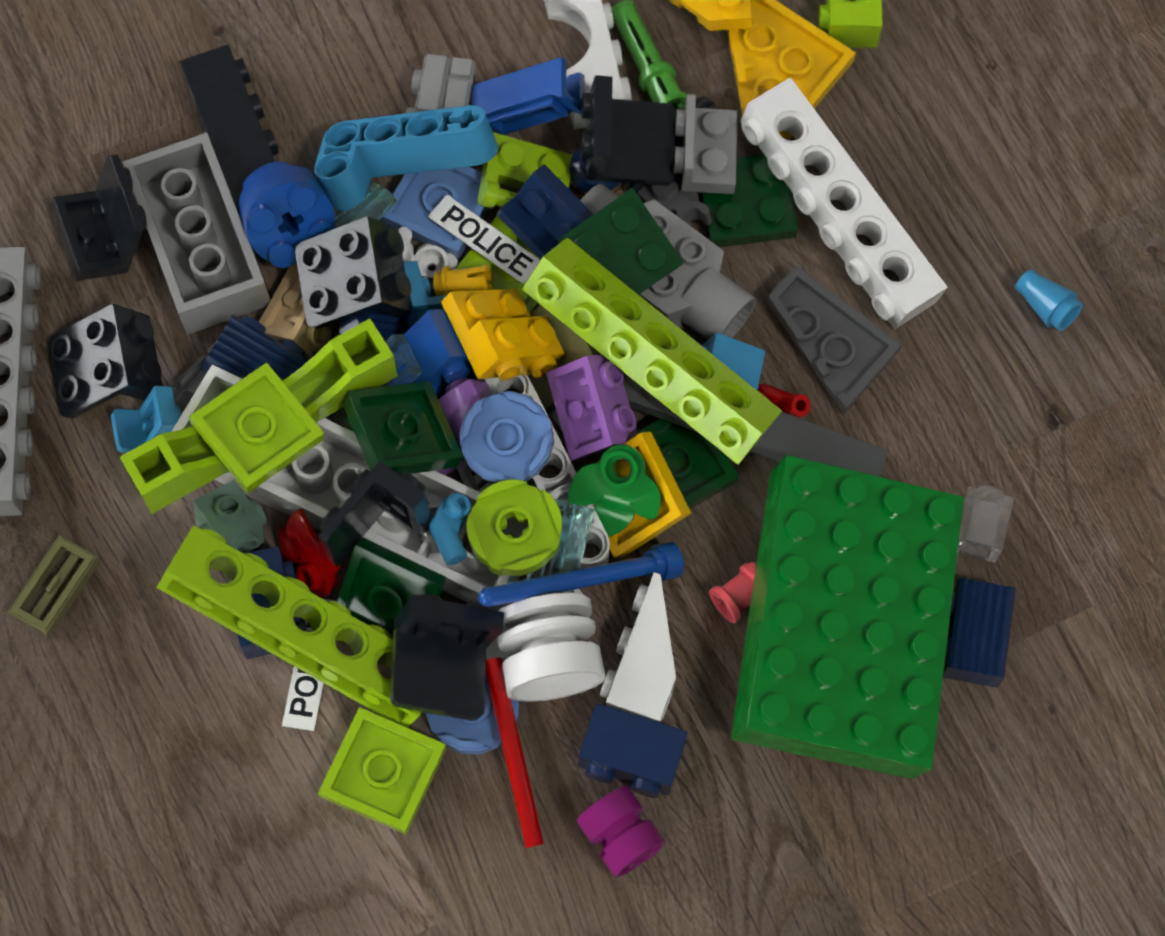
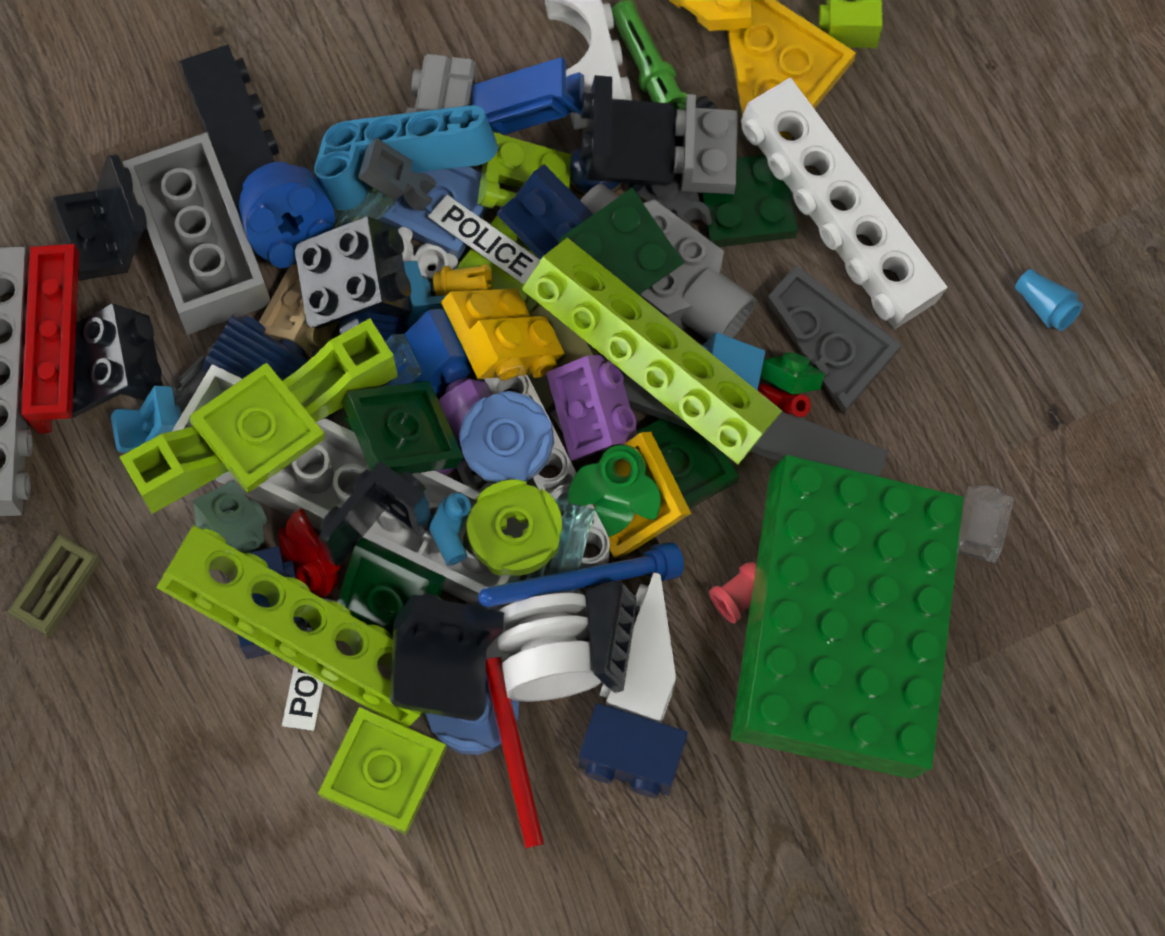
(50, 335): none -> red fence
(392, 175): none -> dark grey plate
(611, 626): none -> black slope
(621, 832): magenta wheel -> none
(792, 373): none -> green plate
(979, 632): dark blue brick -> none

